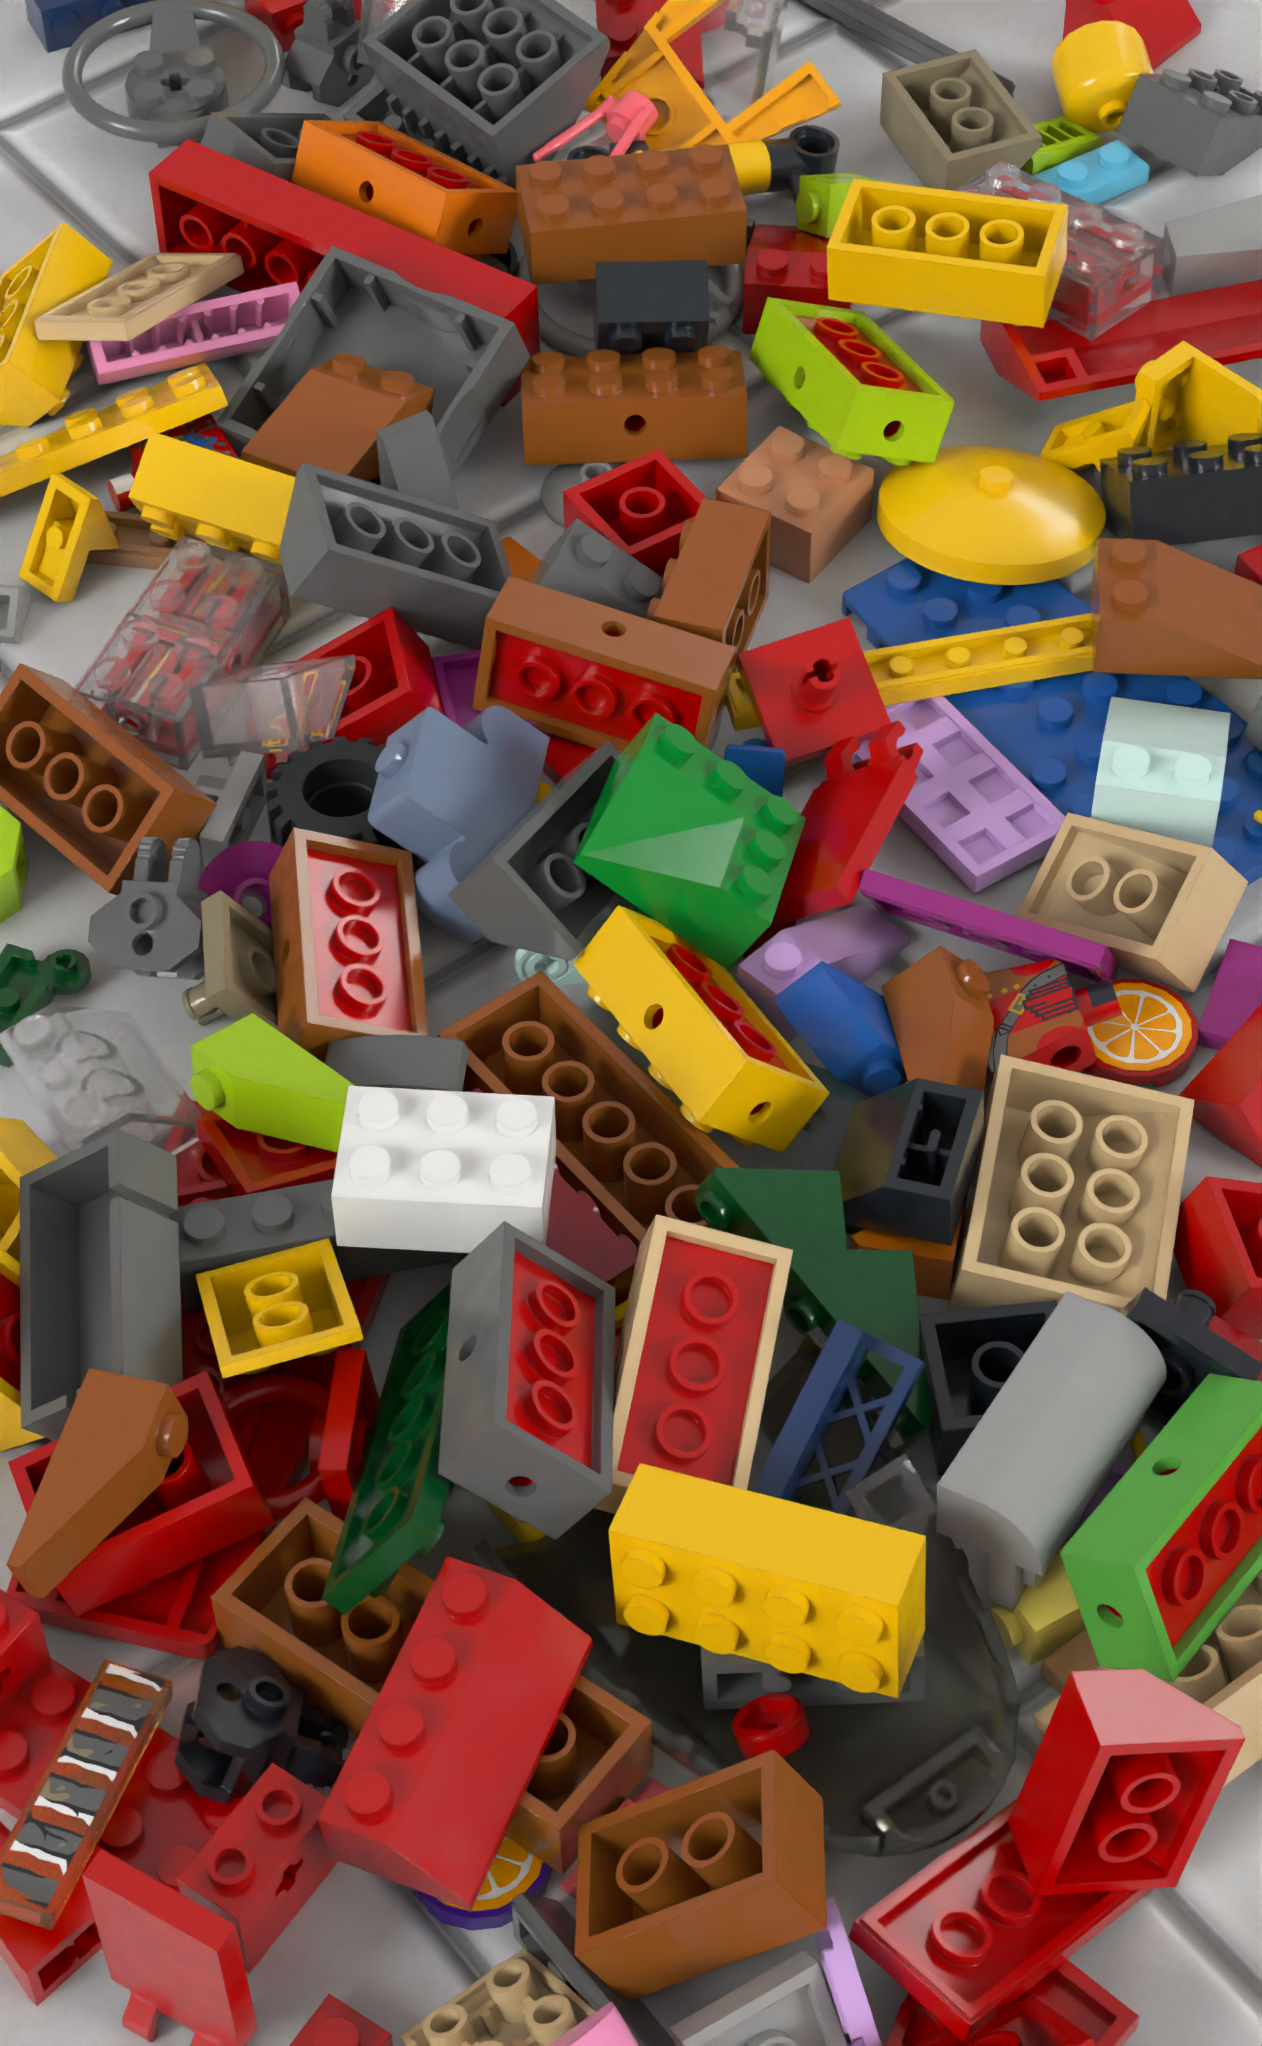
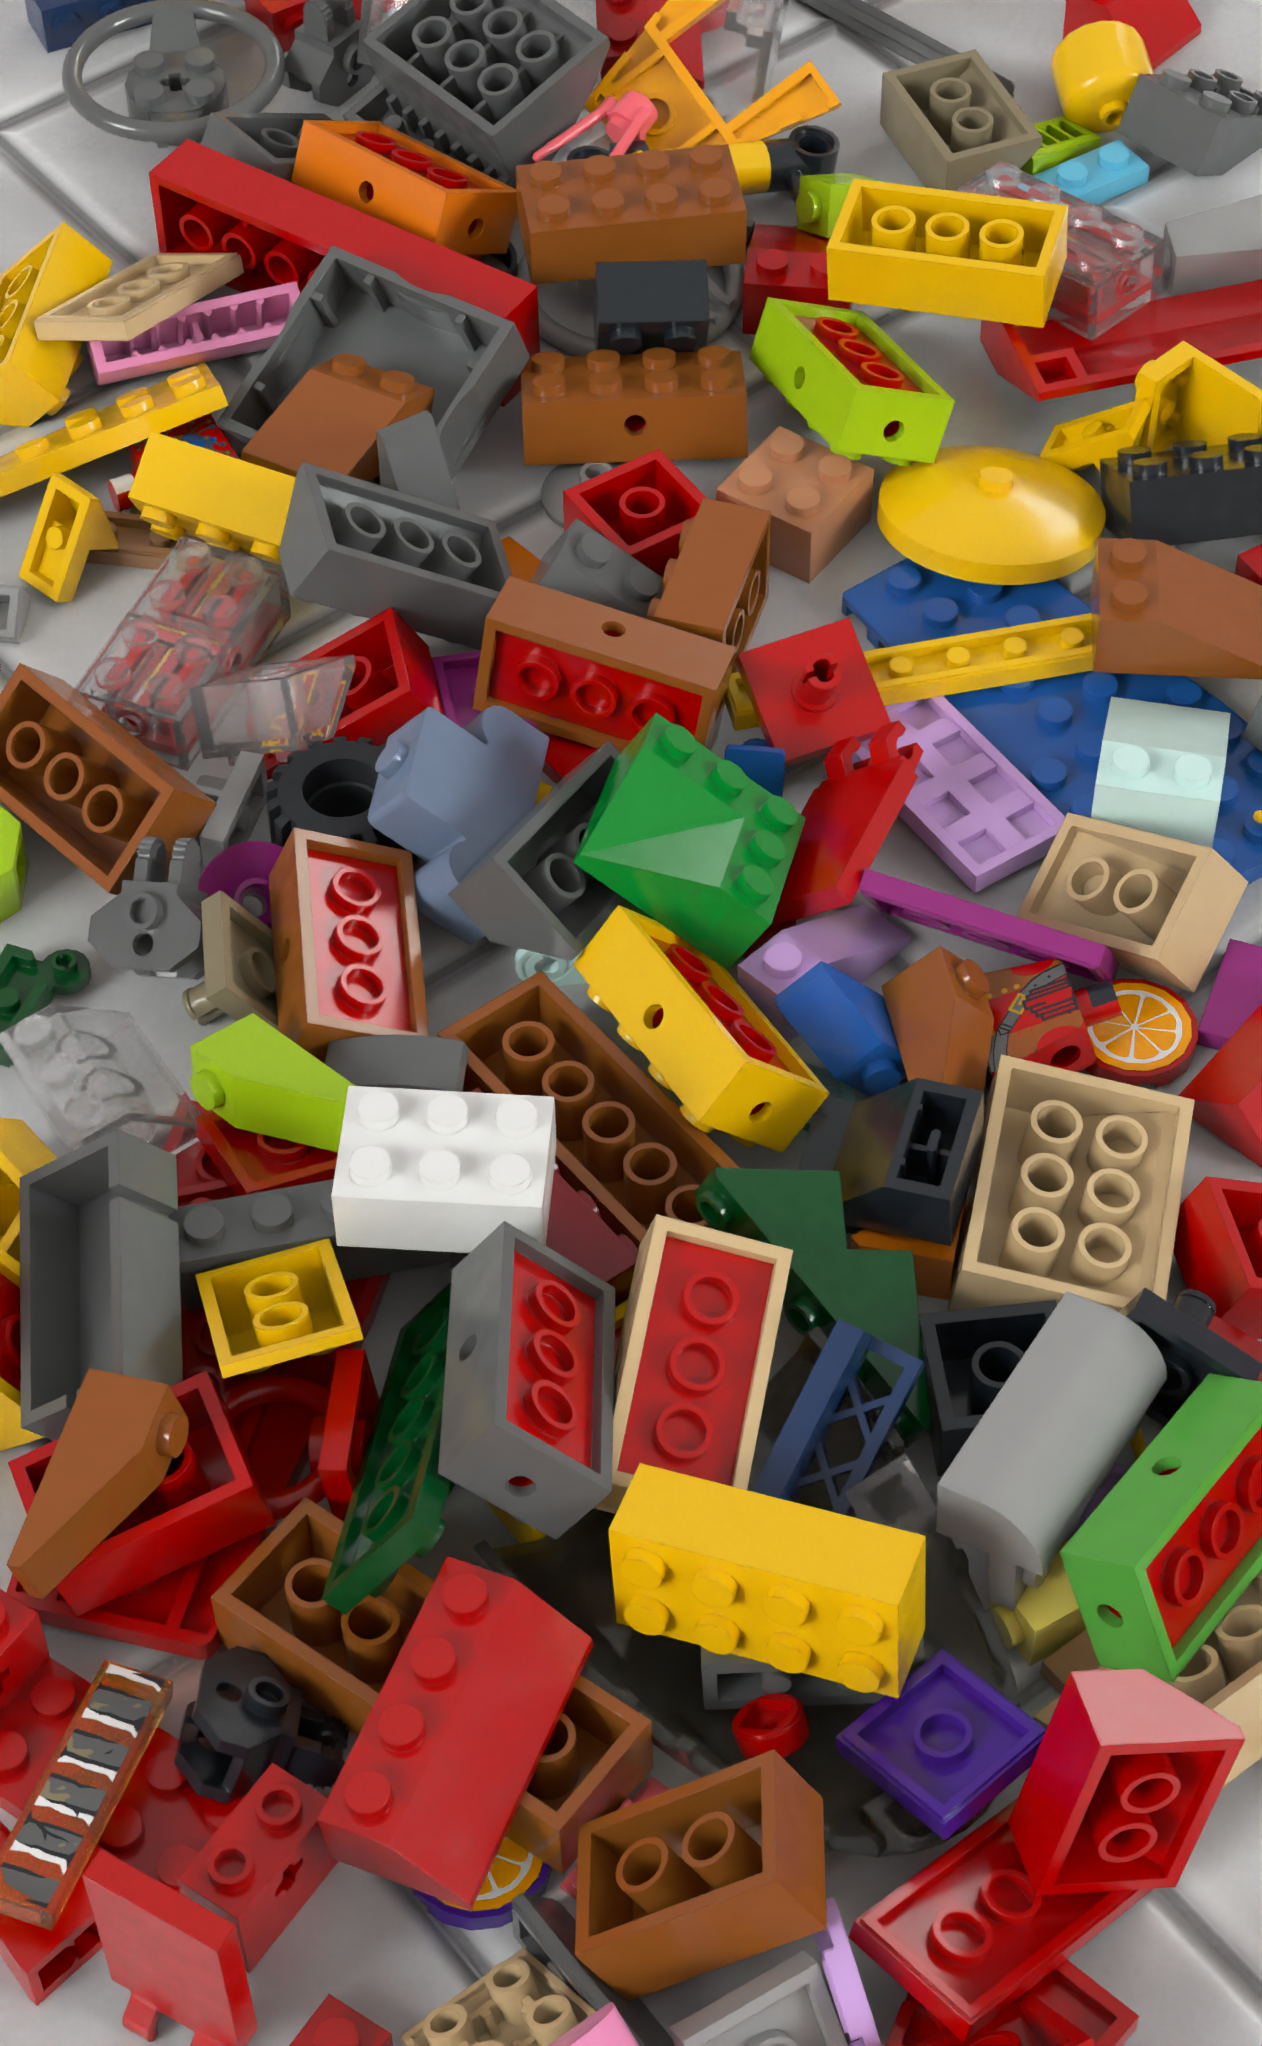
(942, 1743): none -> dark purple tile

